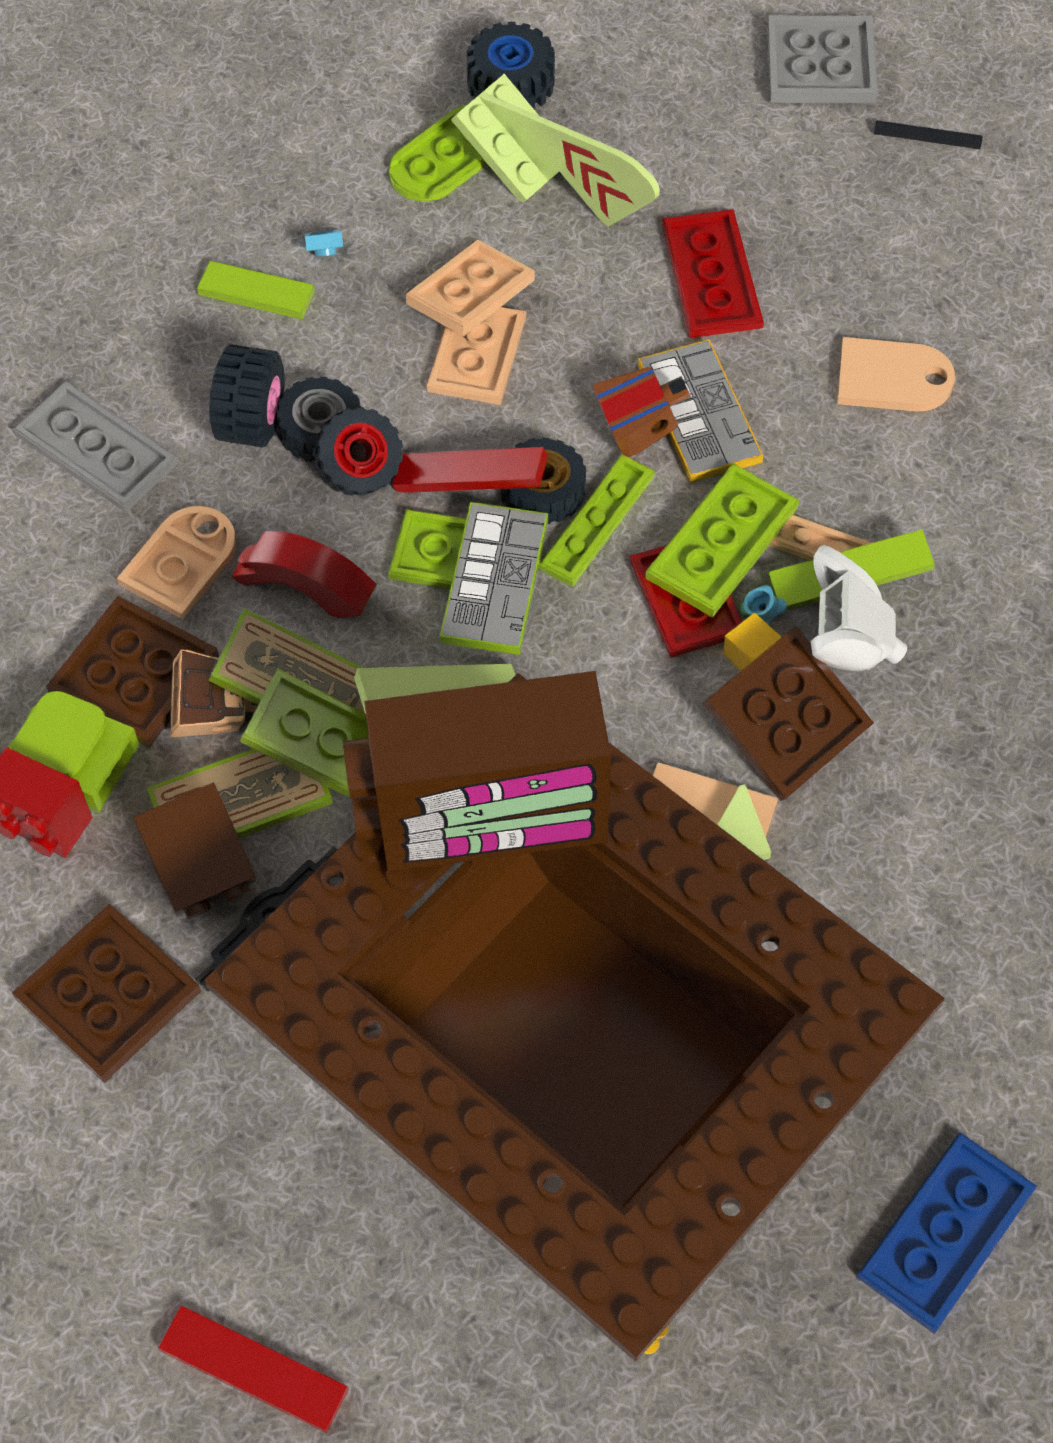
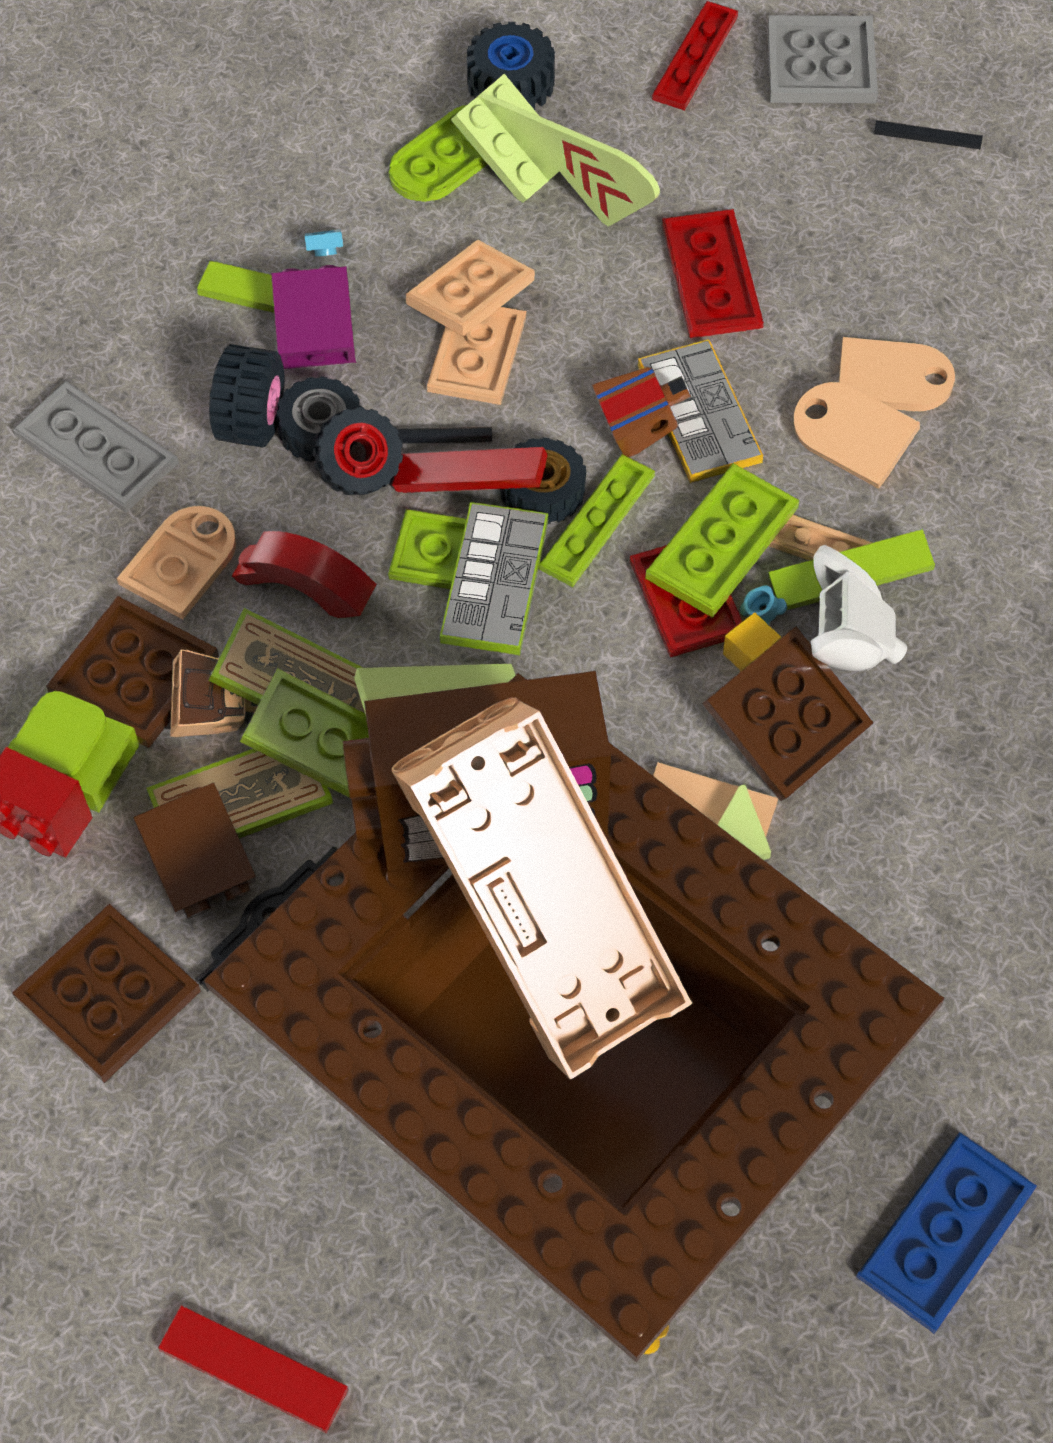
(313, 317): none -> magenta panel
(445, 435): none -> black bar
(542, 882): none -> light nougat piece
(695, 55): none -> red tile
(855, 432): none -> light nougat tile

